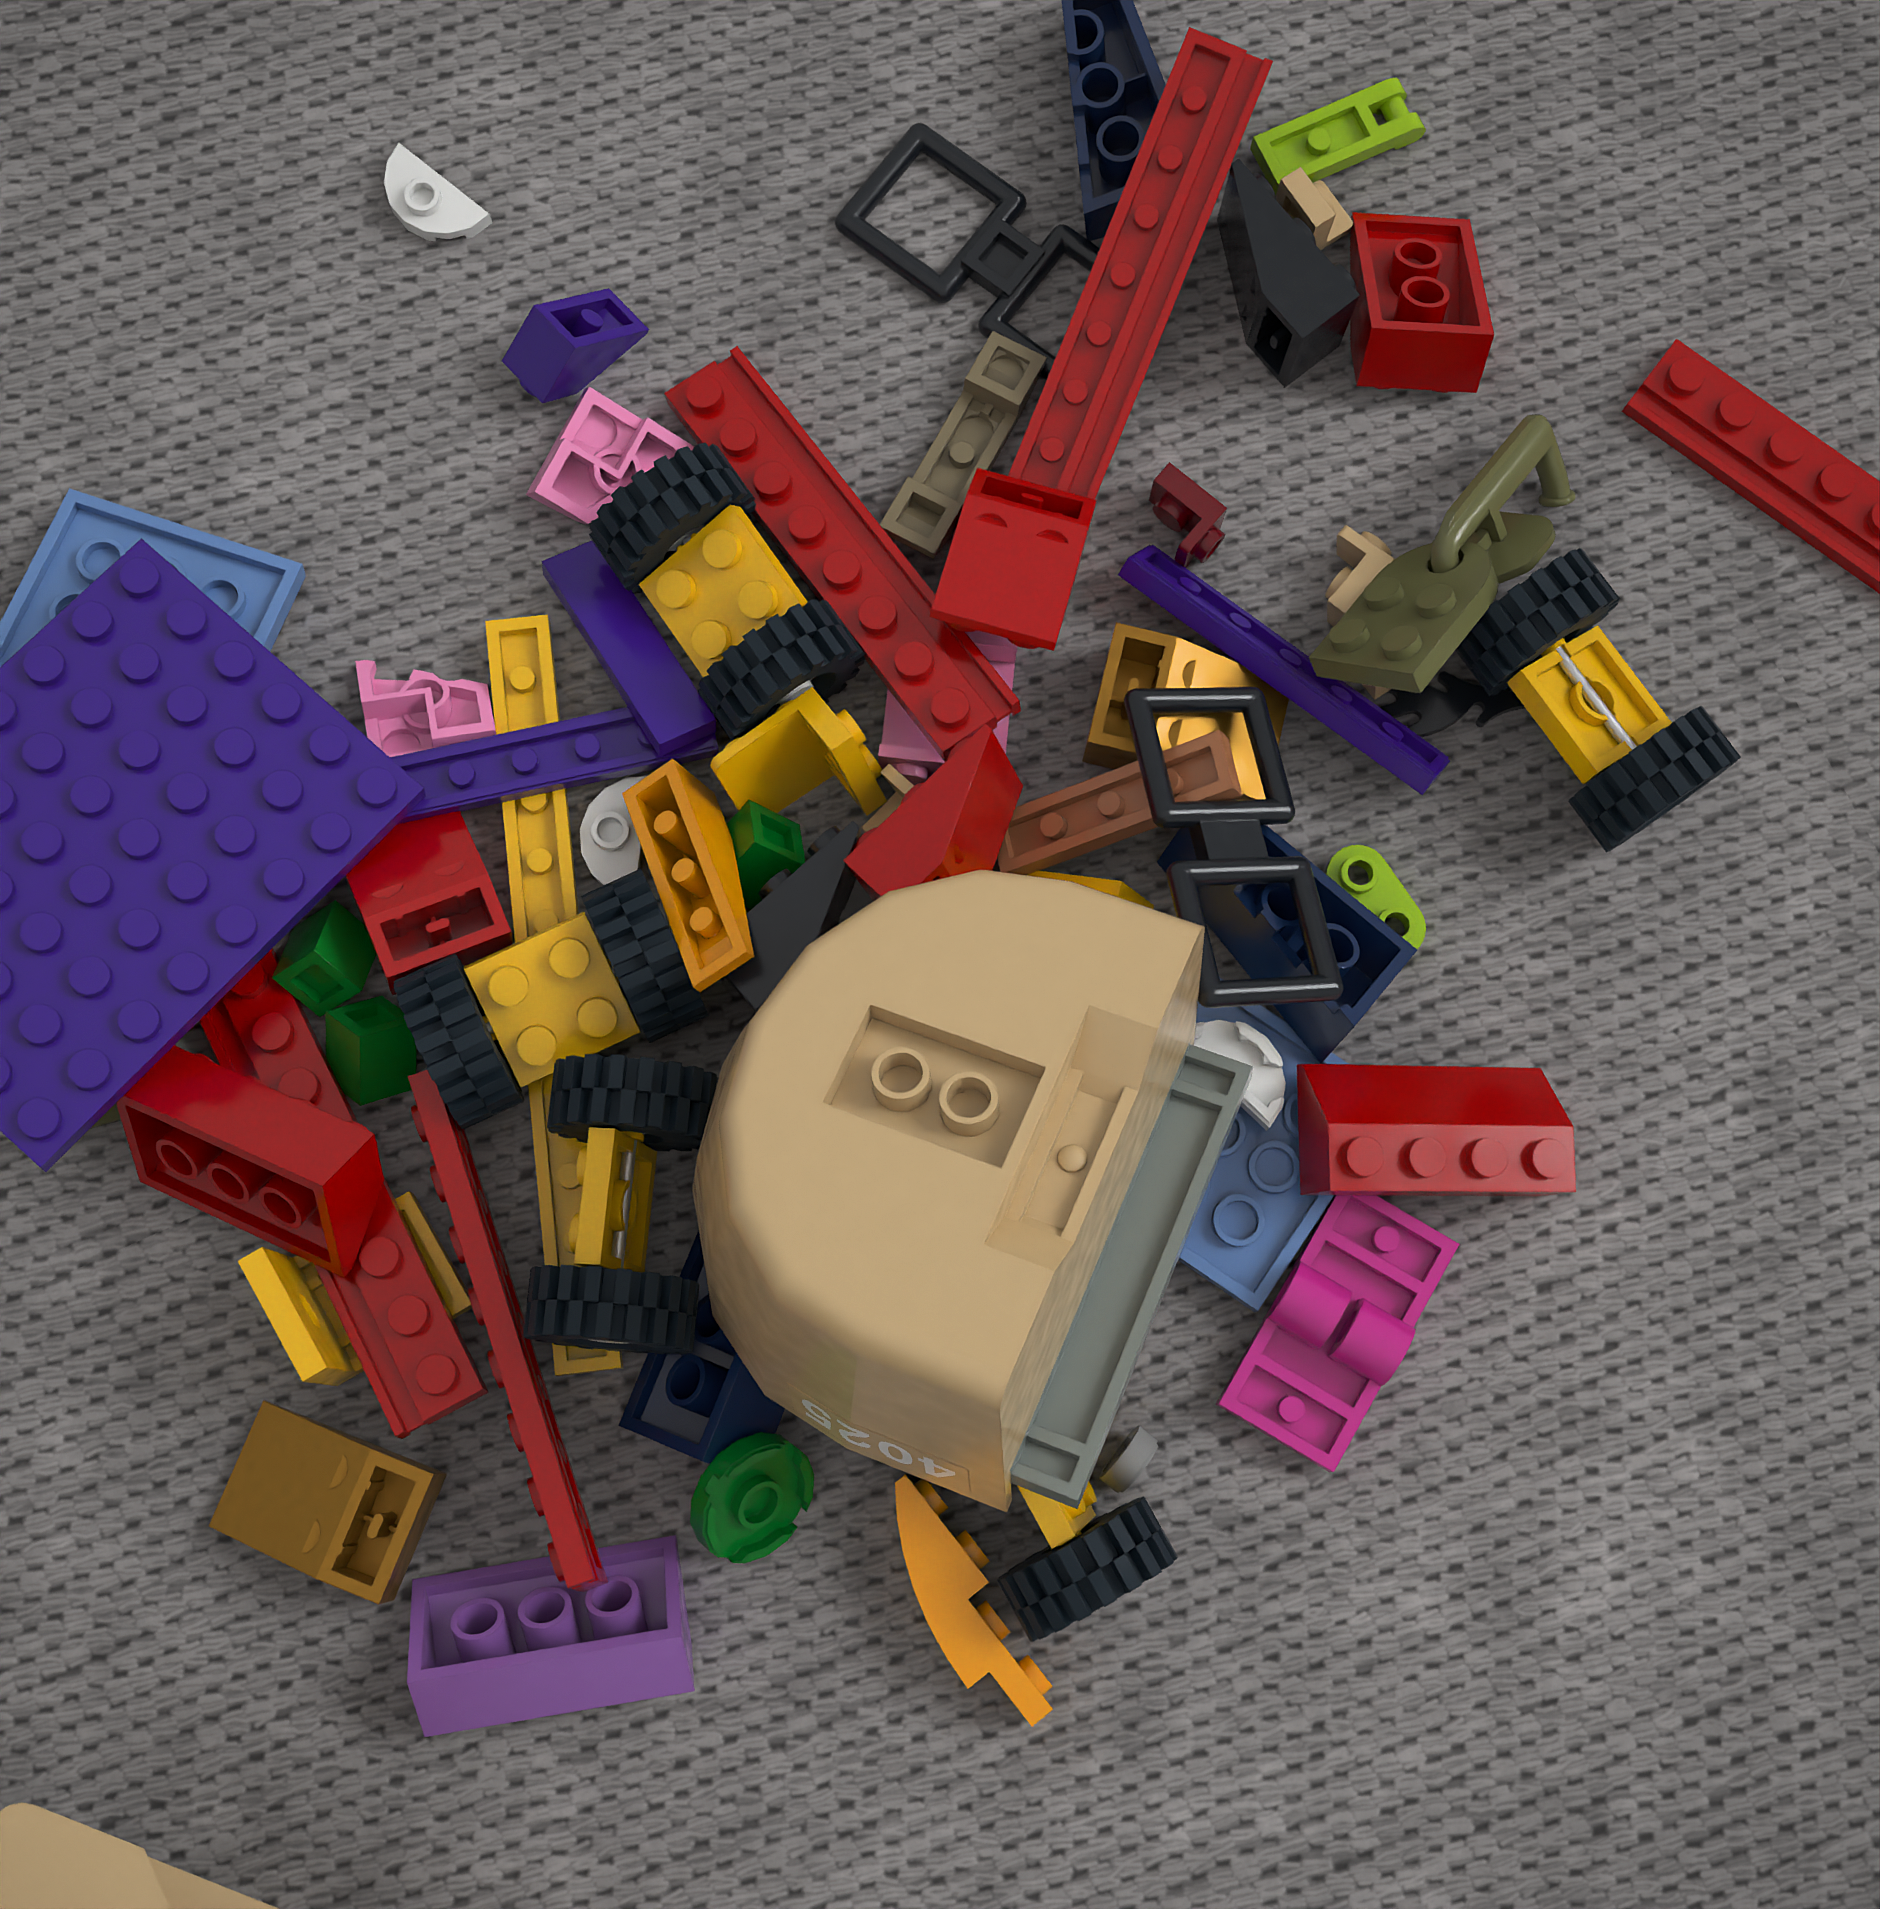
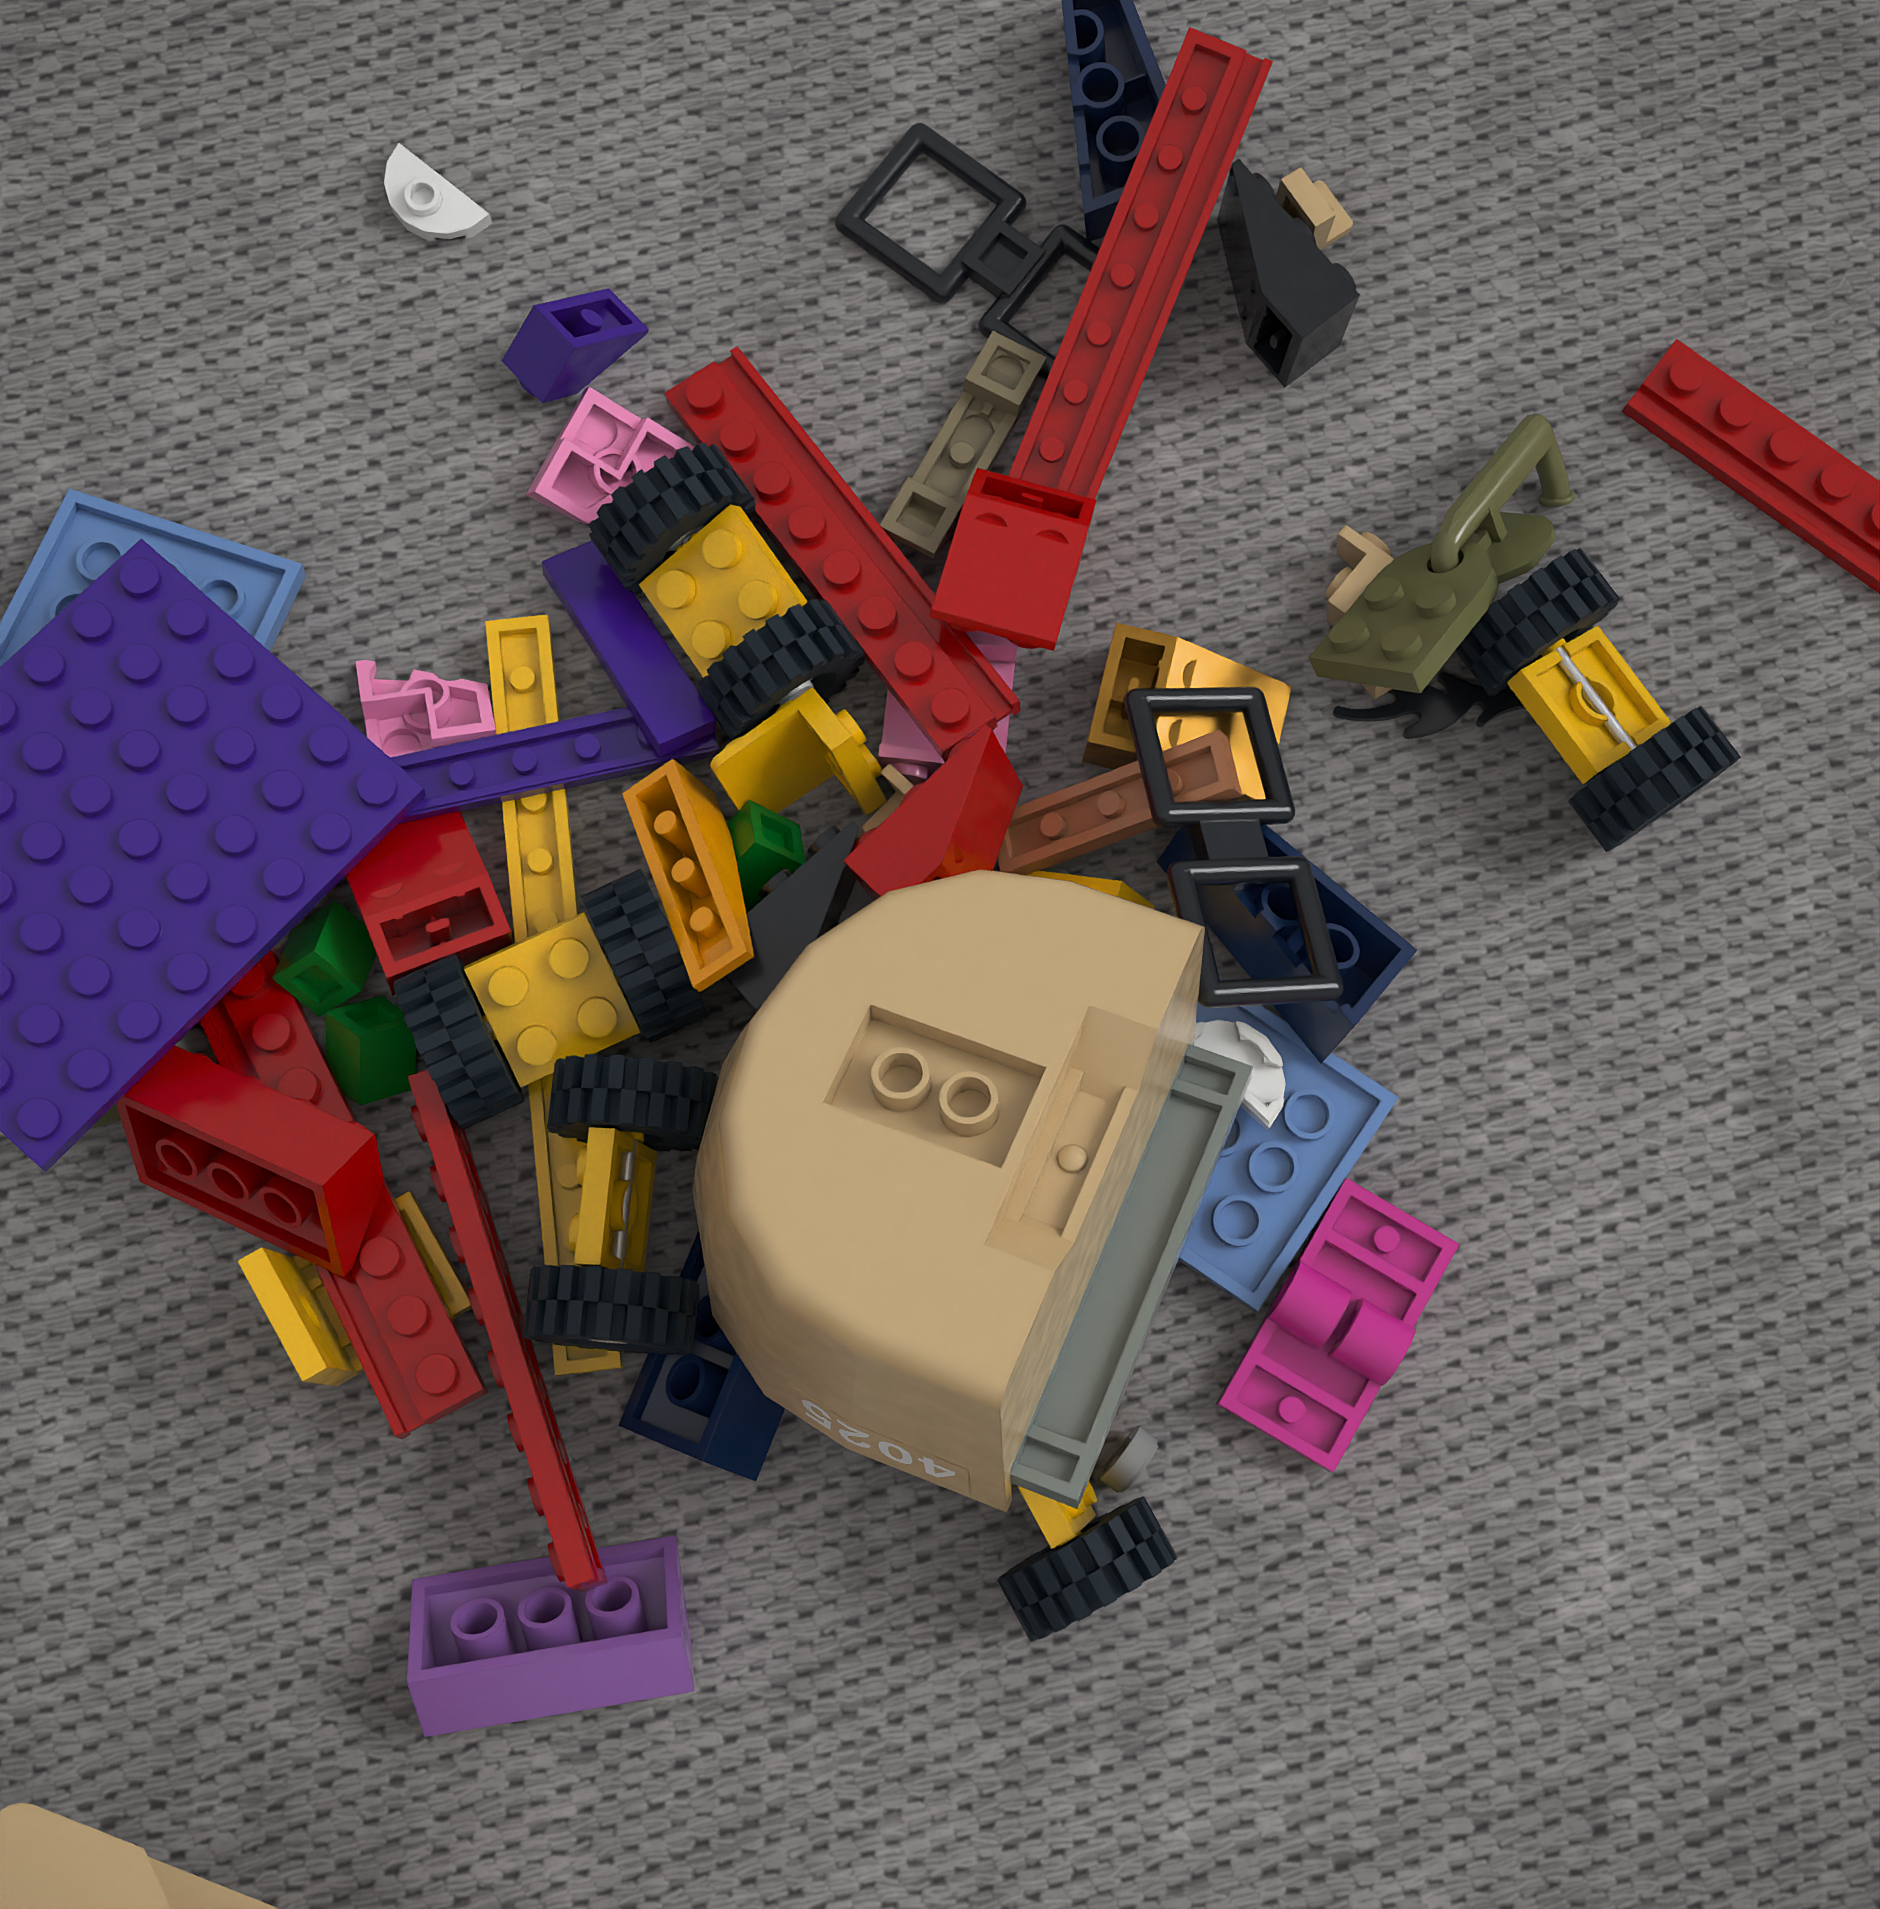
(327, 1503): pearl gold slope -> none
(609, 836): white plate -> none
(751, 1497): green tile -> none
(944, 1578): light orange slope -> none
(1186, 505): dark red bracket -> none
(1284, 668): dark purple tile -> none
(1338, 134): lime plate -> none
(1383, 892): lime plate -> none
(1419, 304): red slope -> none
(1432, 1131): red slope -> none

